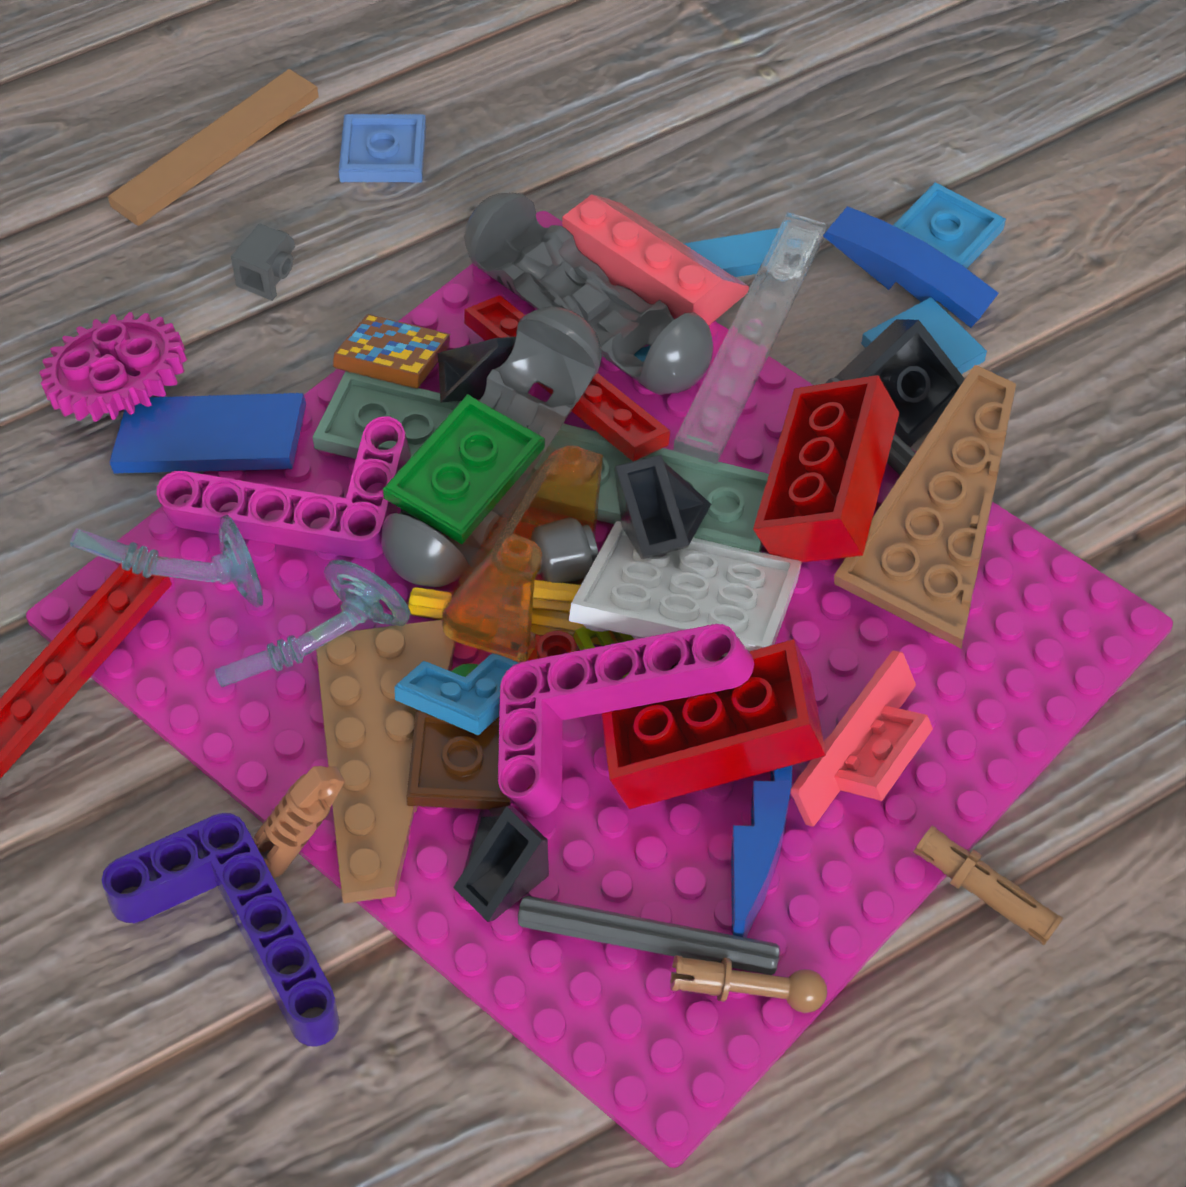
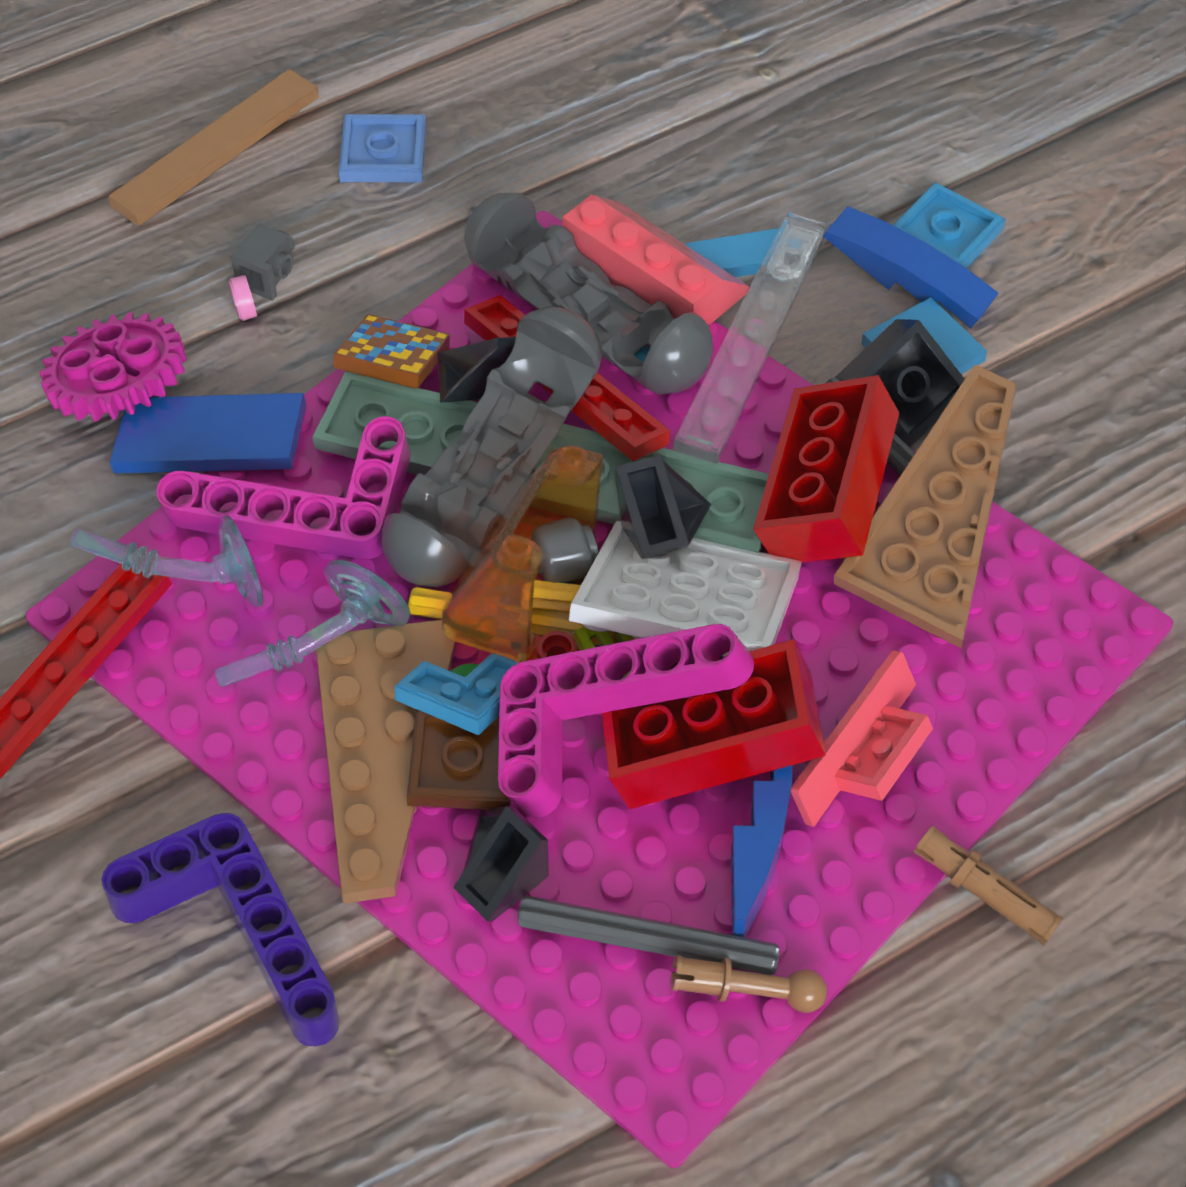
(242, 297): none -> bright pink tile
(298, 817): nougat hinge -> none
(464, 469): green tile -> none

